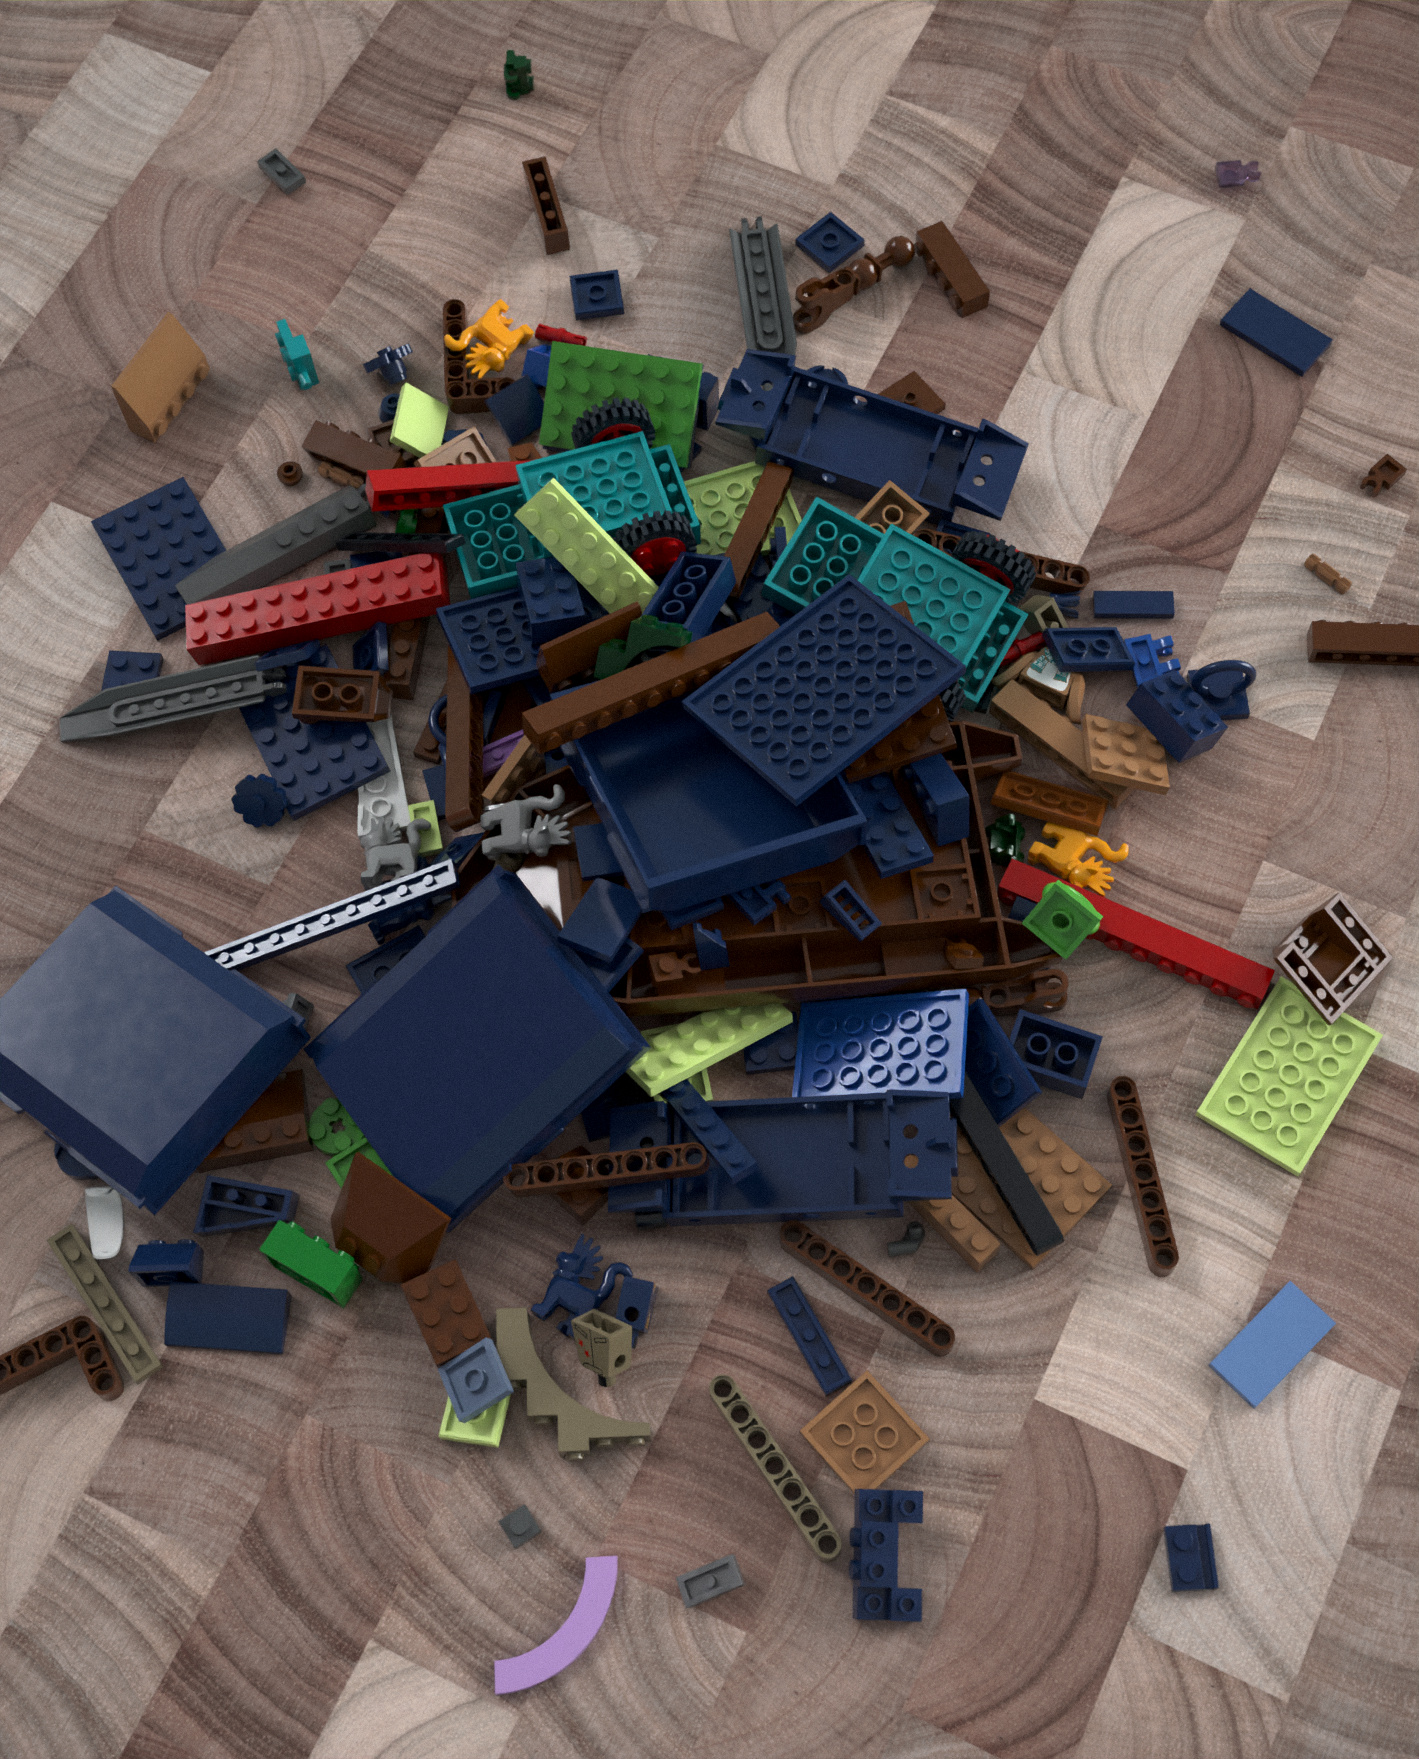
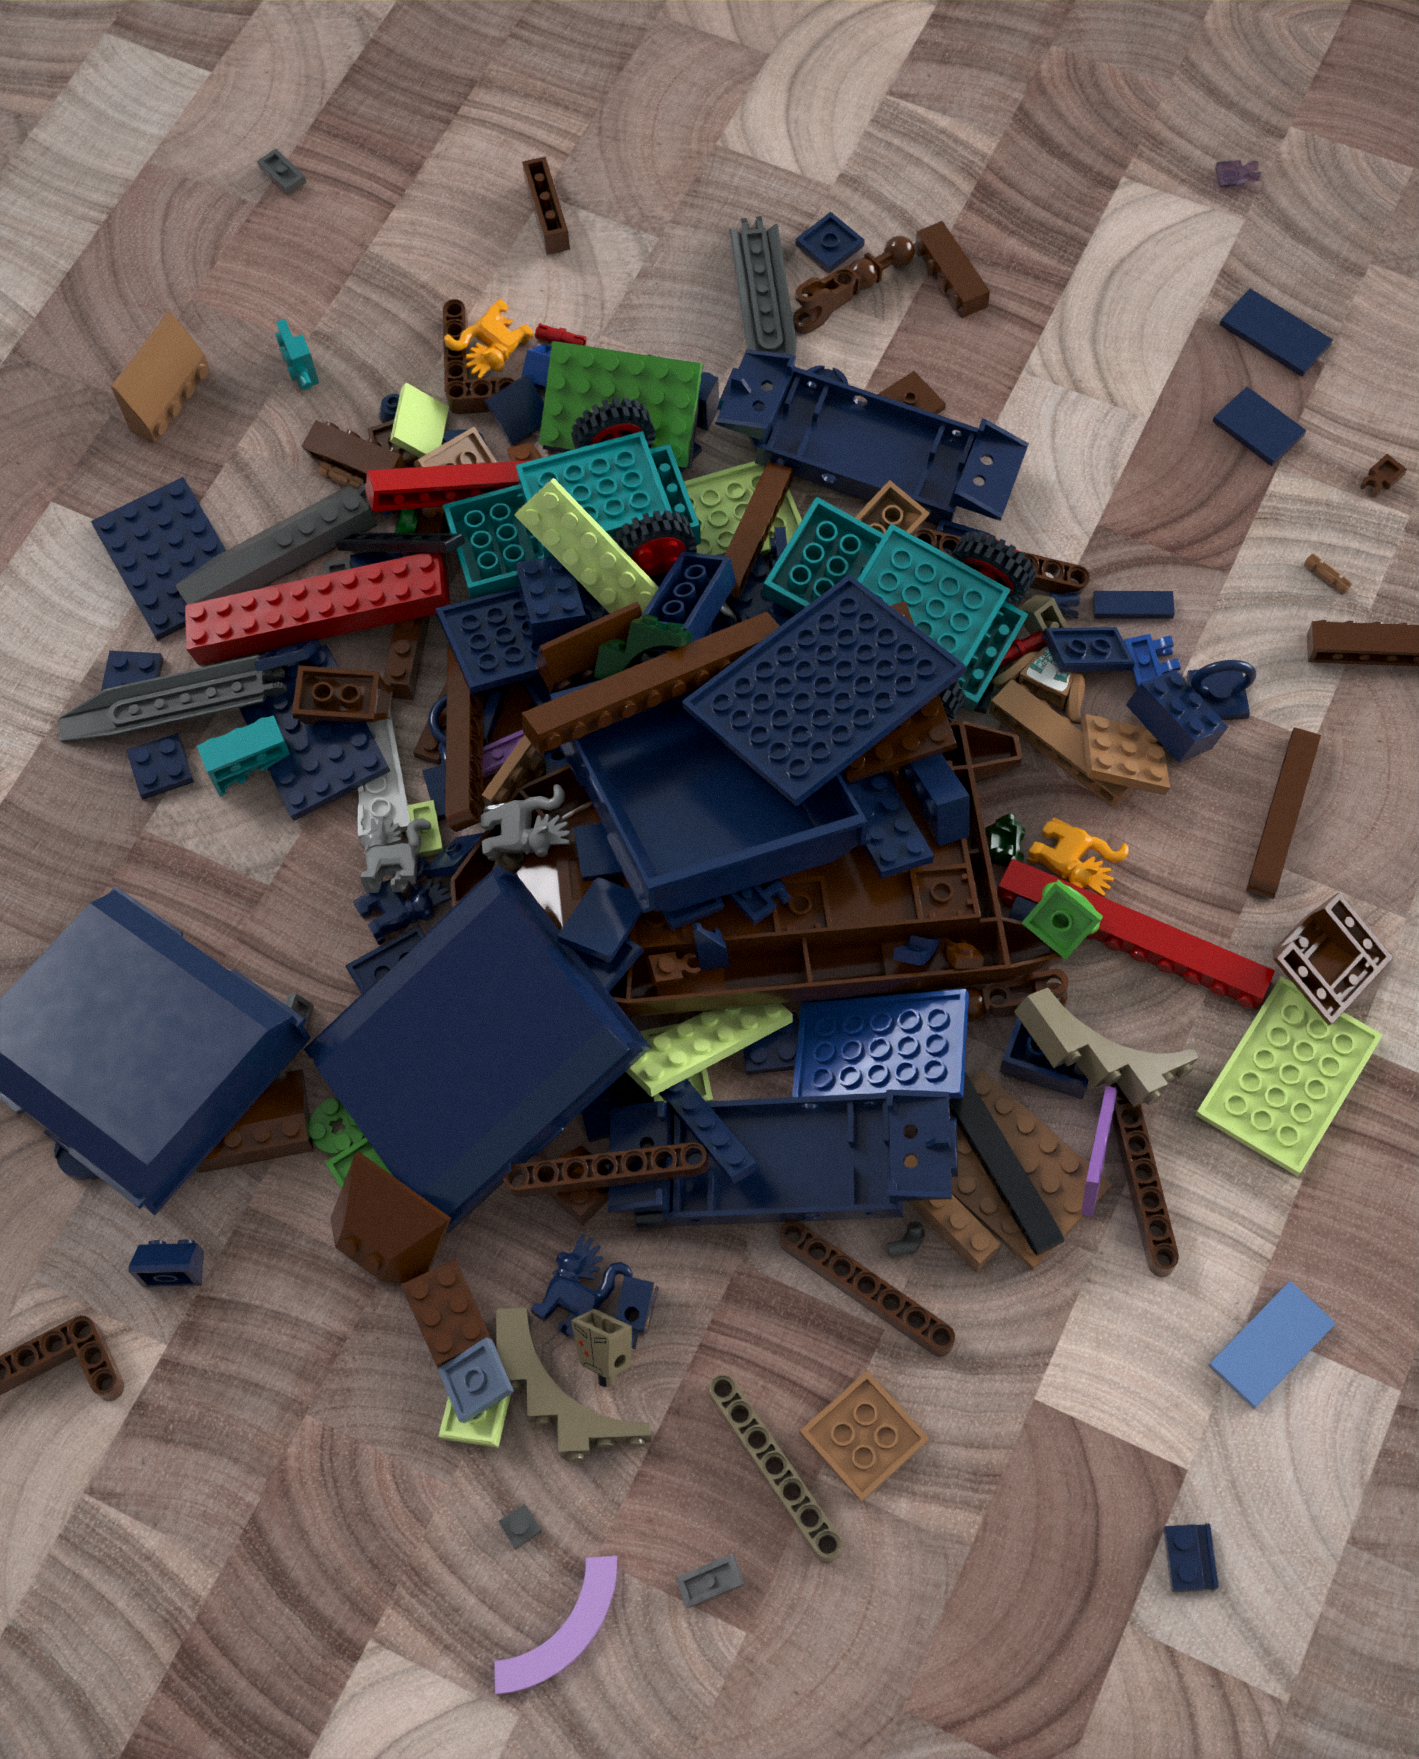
(104, 1221): white piece -> none
(105, 1304): dark tan plate -> none
(160, 766): none -> dark blue plate
(227, 1317): dark blue slope -> none
(242, 752): none -> teal wedge
(242, 1206): dark blue wedge -> none
(259, 800): dark blue plant -> none
(292, 478): reddish brown plate -> none
(312, 1262): green brick -> none
(338, 917): plate -> none
(371, 650): dark blue plate -> none
(390, 363): dark blue plant -> none
(517, 75): dark green piece -> none
(596, 295): dark blue plate -> none
(809, 1336): dark blue tile -> none
(837, 911): dark blue slope -> none
(876, 1555): dark blue bracket -> none
(917, 951): none -> dark blue slope
(996, 1066): dark blue tile -> none
(1050, 802): dark orange tile -> none
(1099, 1151): none -> medium lavender tile
(1102, 1061): none -> dark tan arch
(1259, 426): none -> dark blue tile
(1283, 813): none -> reddish brown beam

